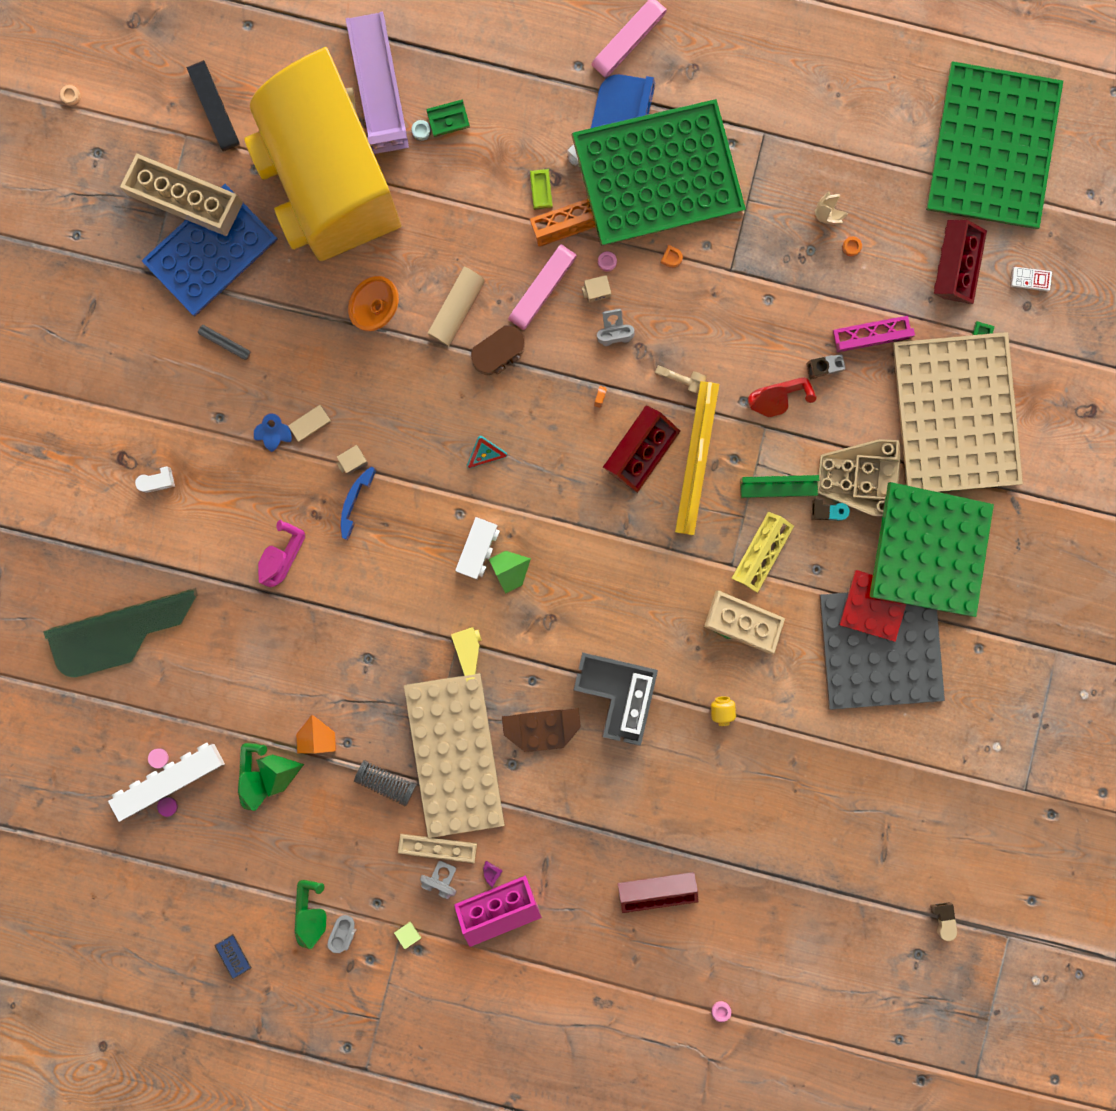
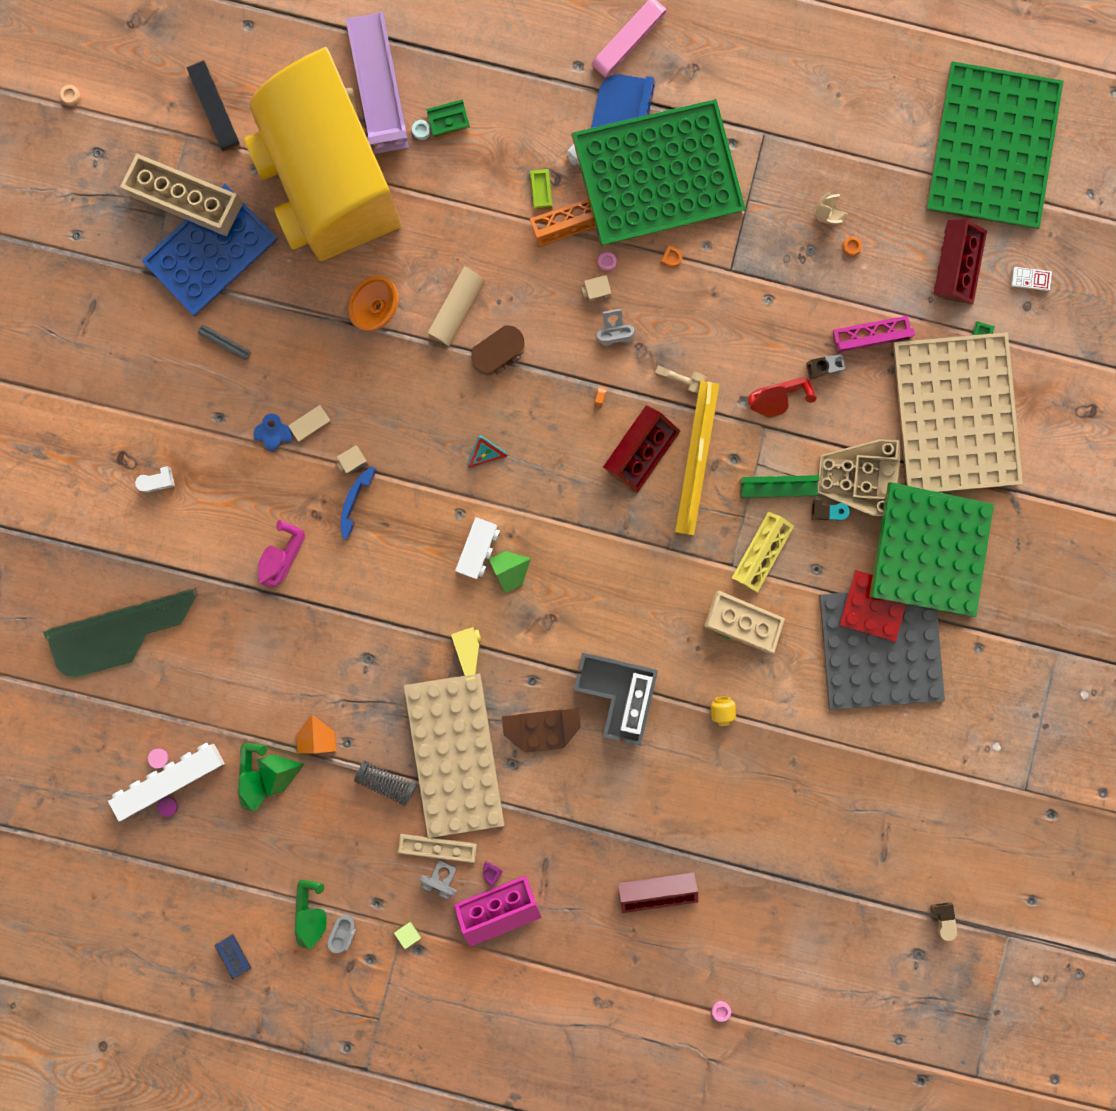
(542, 287): bright pink beam -> none

